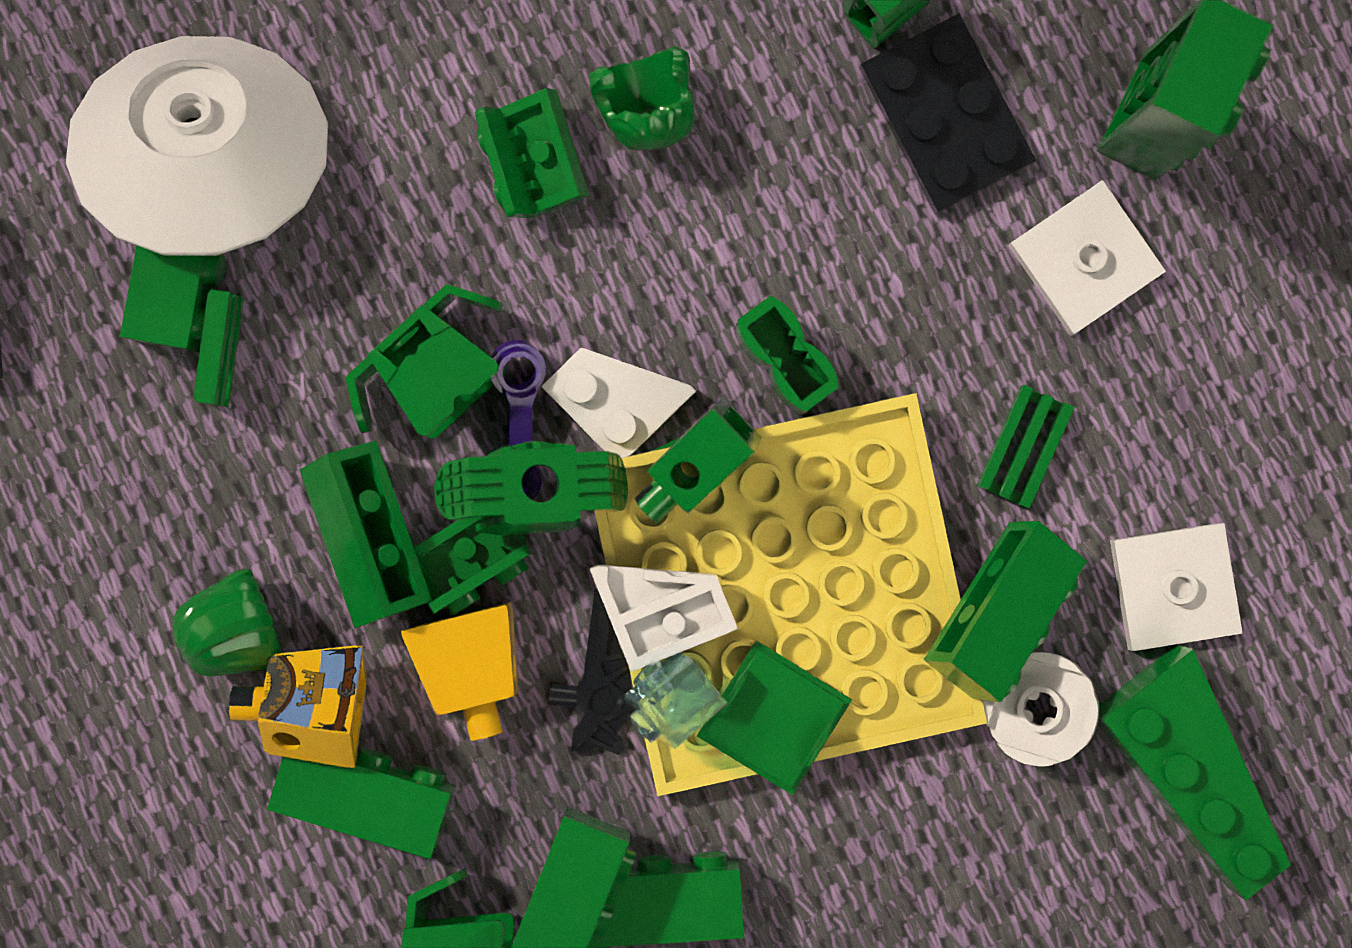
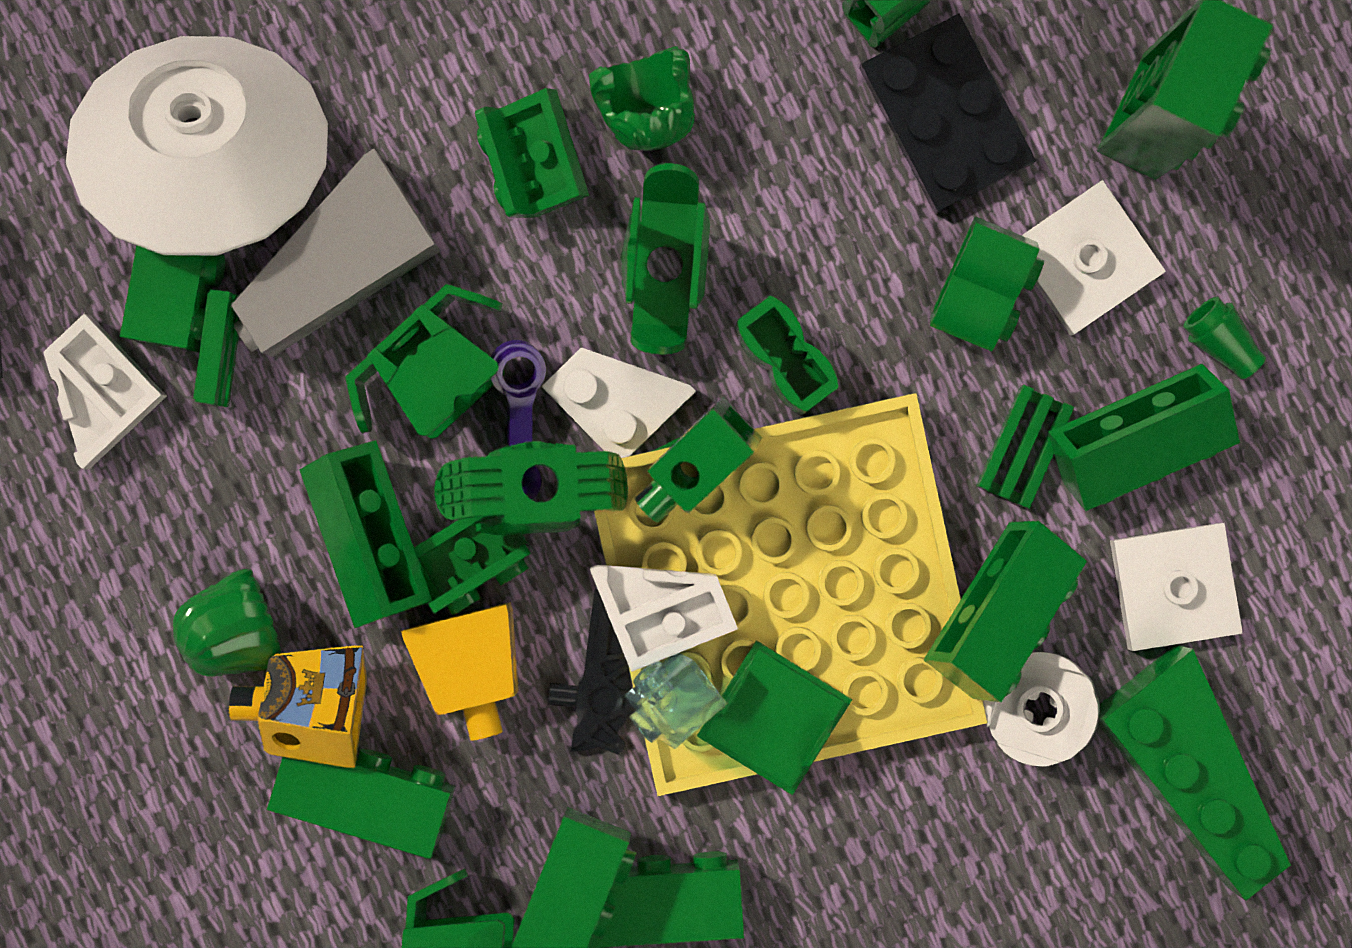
(99, 388): none -> white wing
(337, 258): none -> light grey slope
(672, 220): none -> green piece
(985, 284): none -> green brick
(1145, 436): none -> green brick
(1223, 336): none -> green cone

